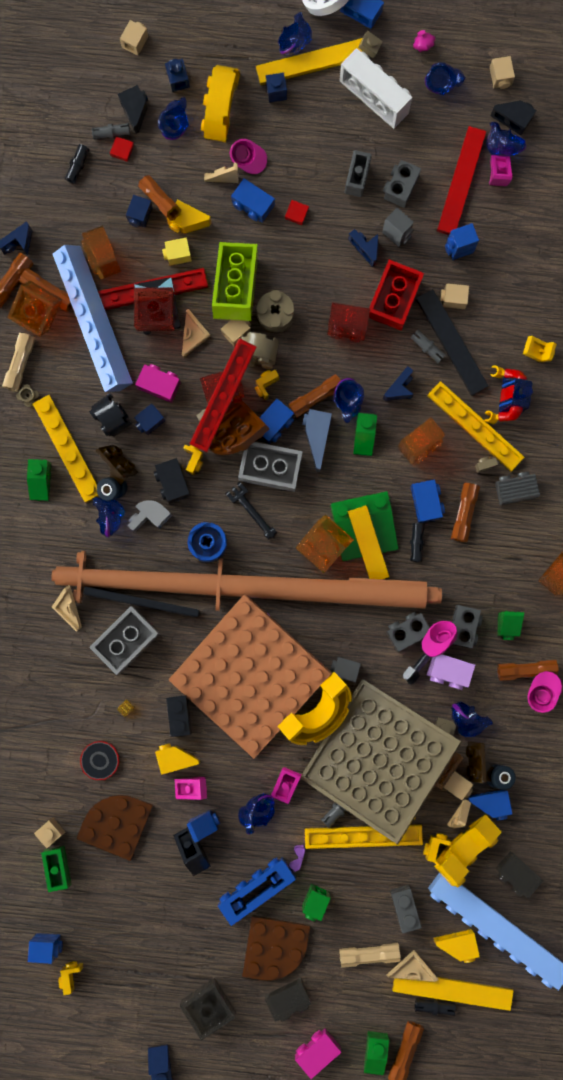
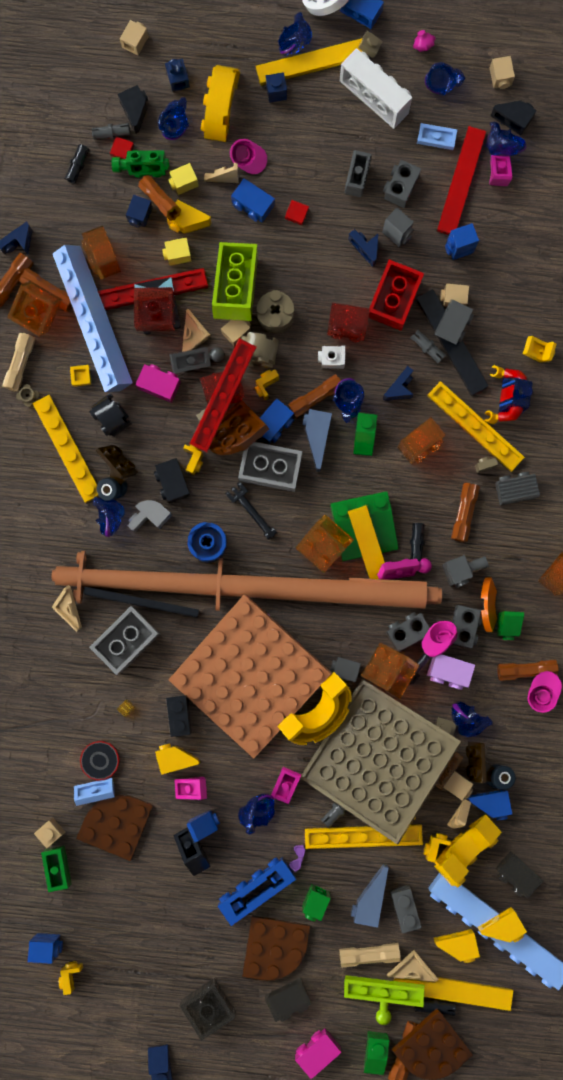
(39, 479): green slope -> none
(80, 375): none -> yellow plate
(94, 791): none -> light blue plate
(147, 162): none -> green brick
(149, 419): dark blue brick -> none
(183, 179): none -> light yellow brick
(195, 359): none -> dark grey plate
(337, 362): none -> white brick
(370, 901): none -> sand blue slope
(384, 992): none -> lime plate
(390, 670): none -> clear orange brick
(403, 568): none -> dark pink plate
(427, 501): blue brick -> none
(432, 1049): none -> reddish brown plate
(437, 136): none -> light blue plate
(454, 321): none -> dark grey brick
(460, 570): none -> dark grey brick
(489, 613): none -> orange tile
(504, 927): none -> yellow slope

